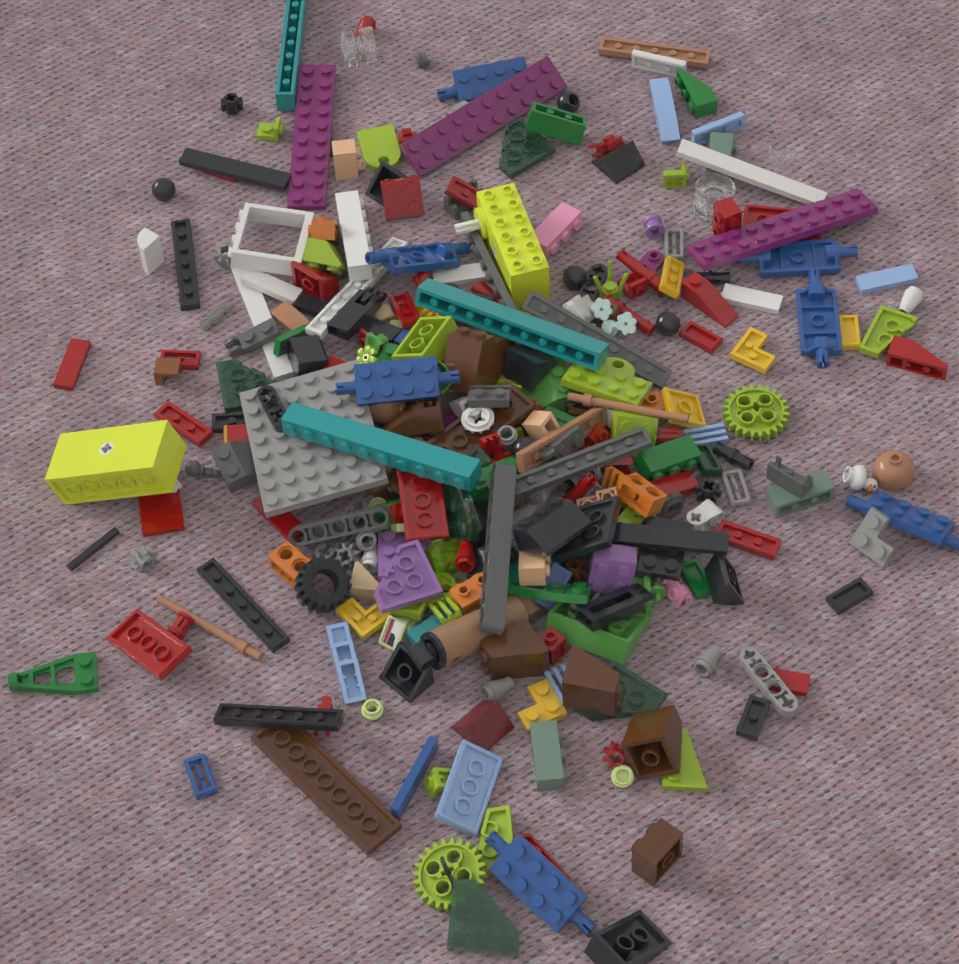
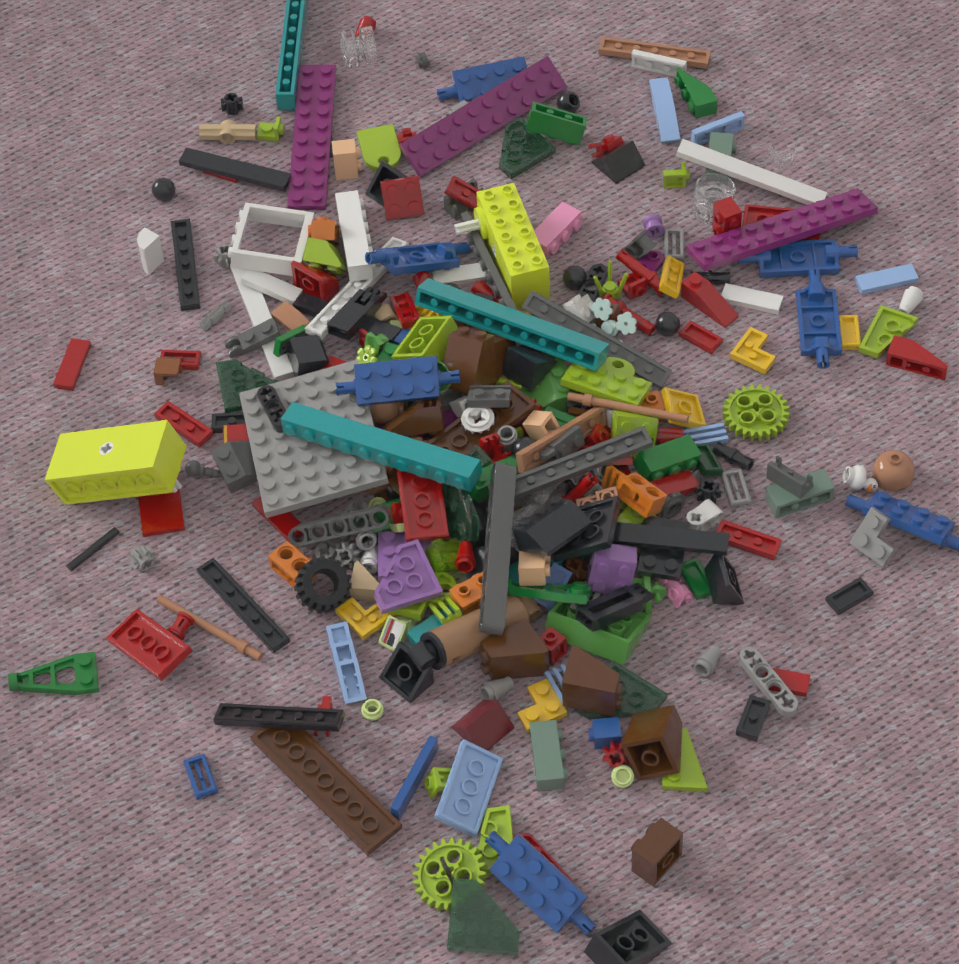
(227, 131): none -> tan piece
(604, 731): none -> blue brick
(640, 245): none -> dark grey piece

